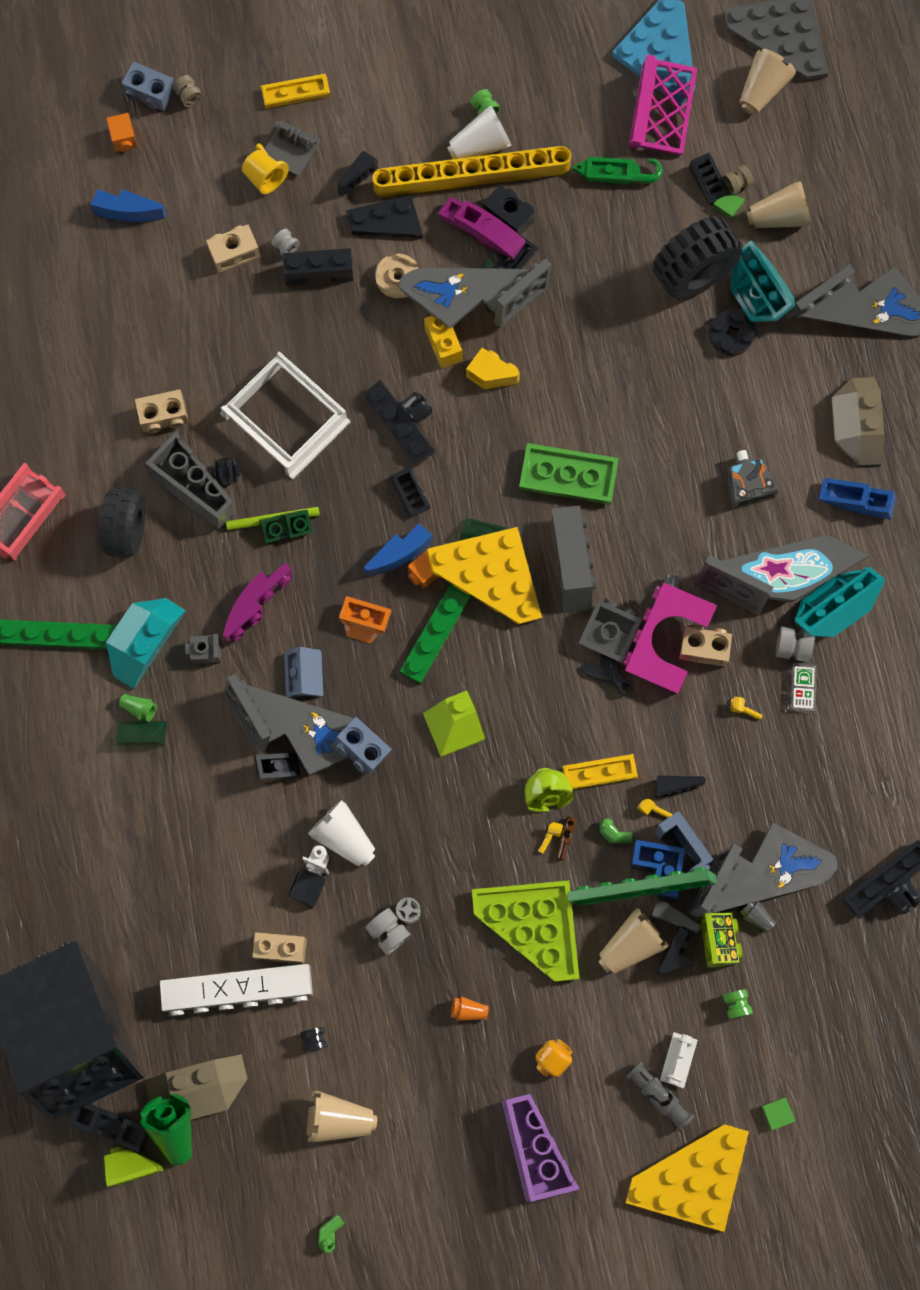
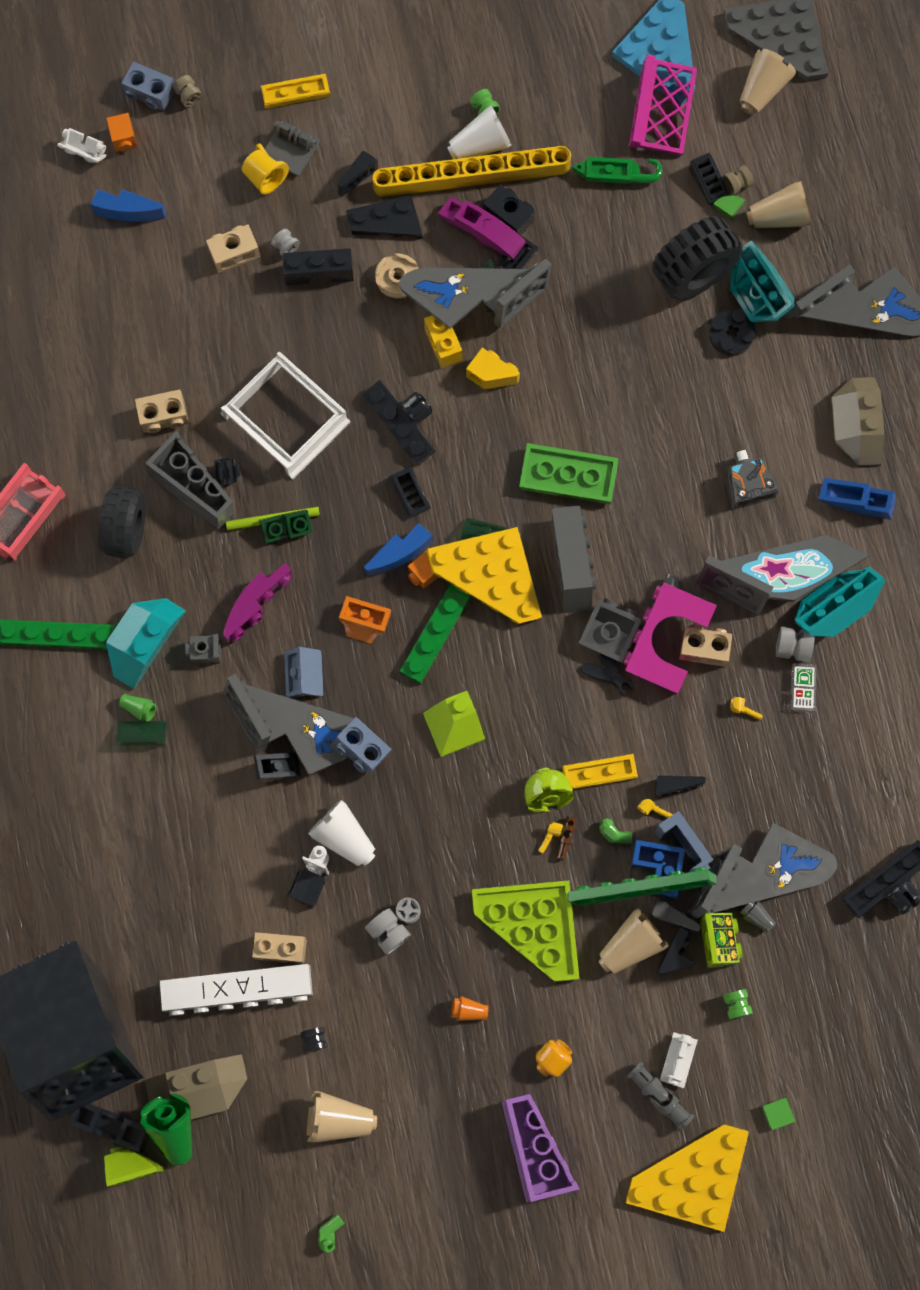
(91, 150): none -> white hinge

